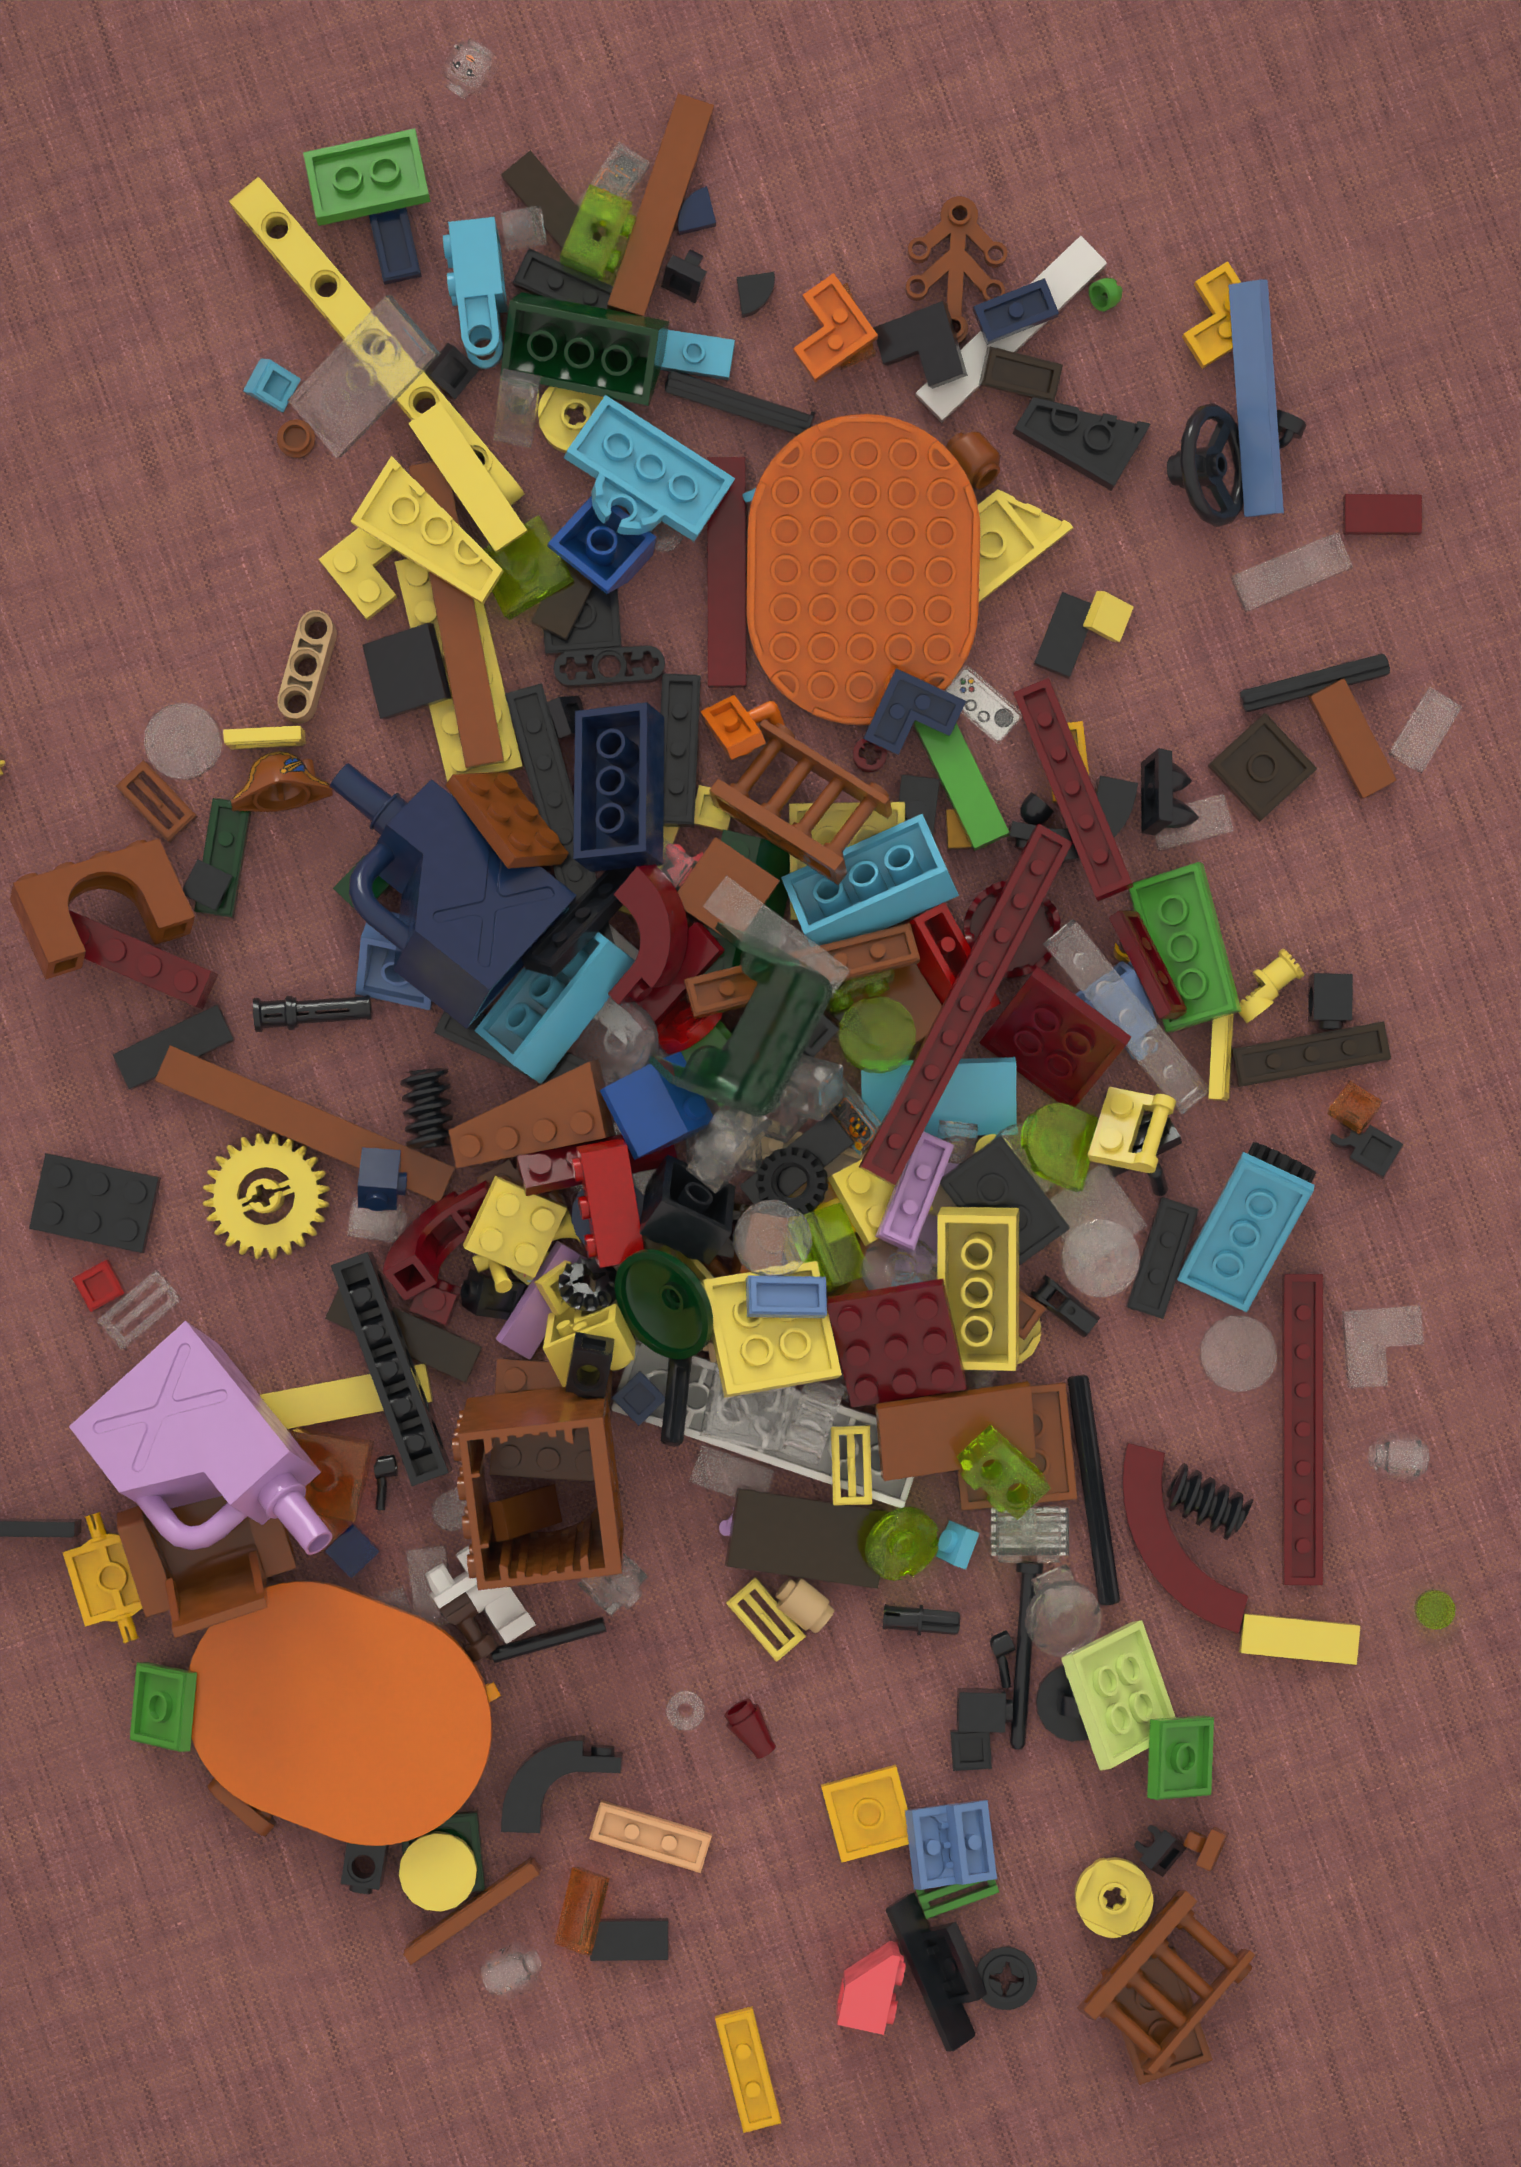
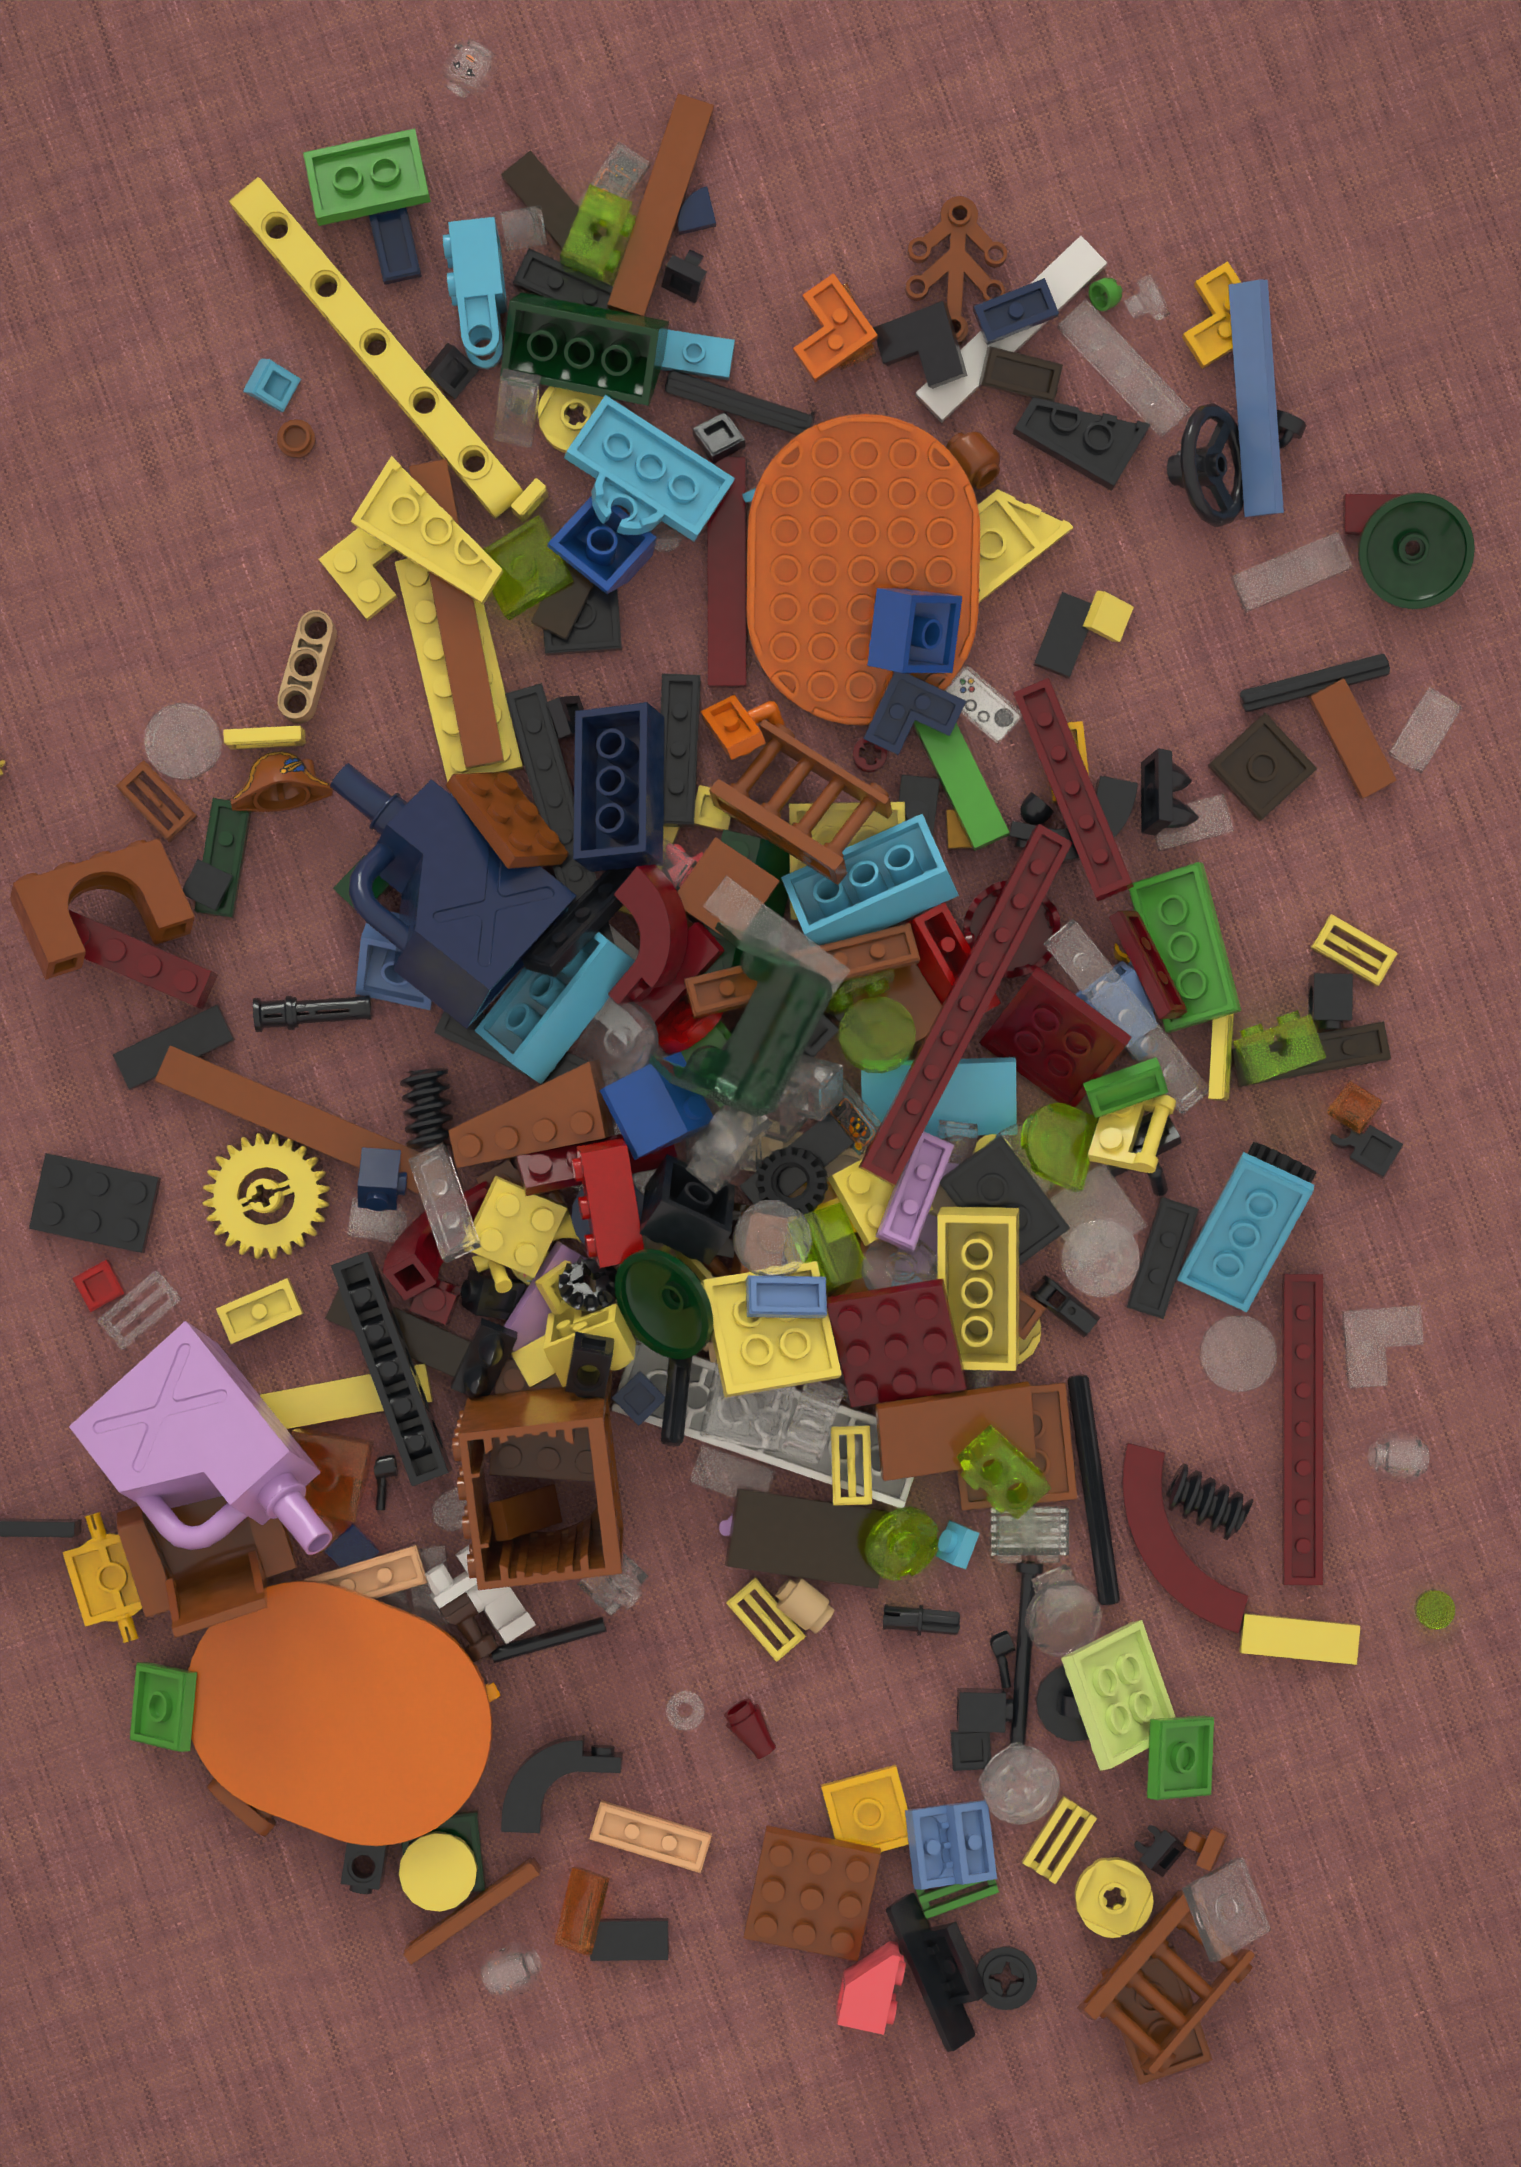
(259, 1311): none -> light yellow plate
(364, 376): clear tile -> none
(379, 1574): none -> light nougat tile
(406, 671): black tile -> none
(444, 1203): none -> clear tile
(468, 477): light yellow tile -> none
(484, 1359): none -> black tile
(529, 500): none -> light yellow tile
(533, 1363): none -> light yellow tile
(598, 654): black beam -> none
(719, 437): none -> tile
(748, 2069): yellow tile -> none
(754, 292): black tile -> none
(812, 1893): none -> dark orange plate
(914, 631): none -> blue slope
(1020, 1784): none -> clear tile
(1042, 1867): none -> light yellow tile
(1123, 368): none -> clear tile
(1125, 1087): none -> bright green tile
(1148, 300): none -> clear tile
(1226, 1909): none -> clear tile
(1271, 980): light yellow connector -> none
(1302, 1047): none -> clear neon green brick
(1325, 934): none -> light yellow tile
(1436, 566): none -> dark green dish

